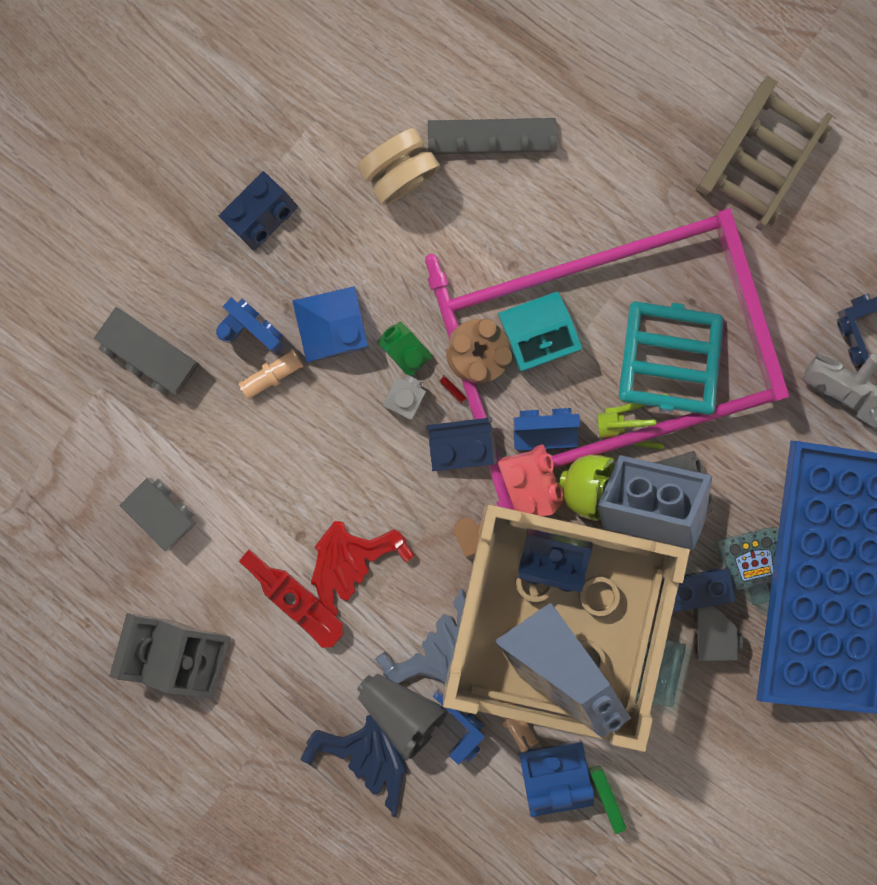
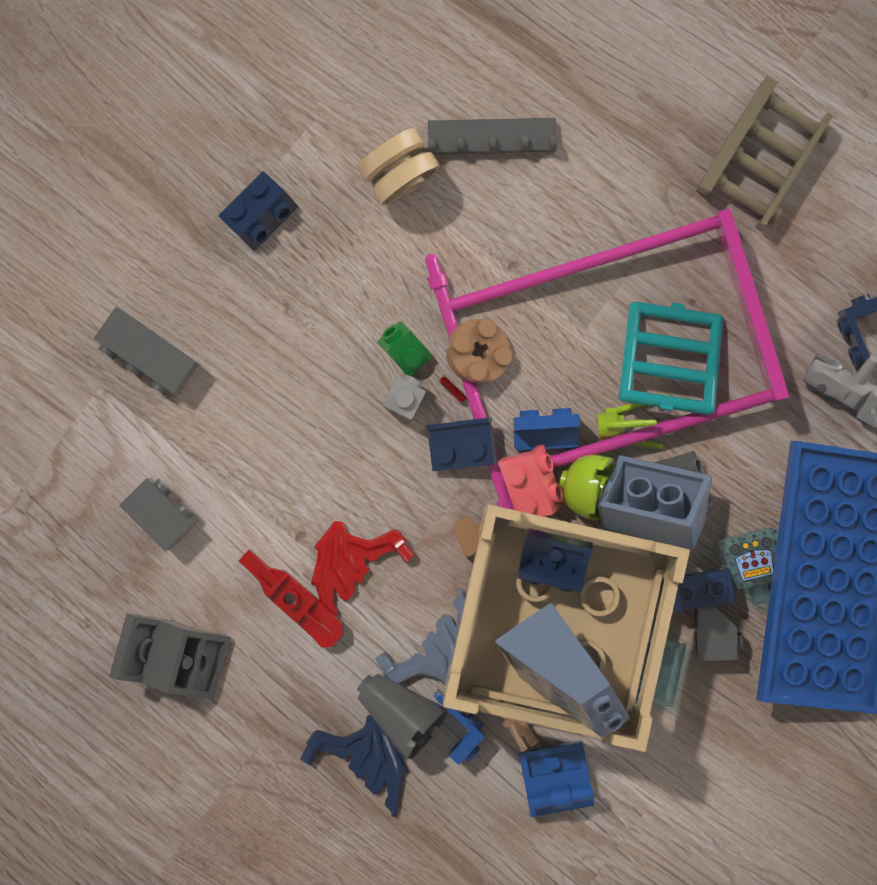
(244, 316): blue plate -> none
(271, 374): light nougat pin -> none
(330, 324): blue slope -> none
(539, 331): teal slope -> none
(607, 799): green tile -> none

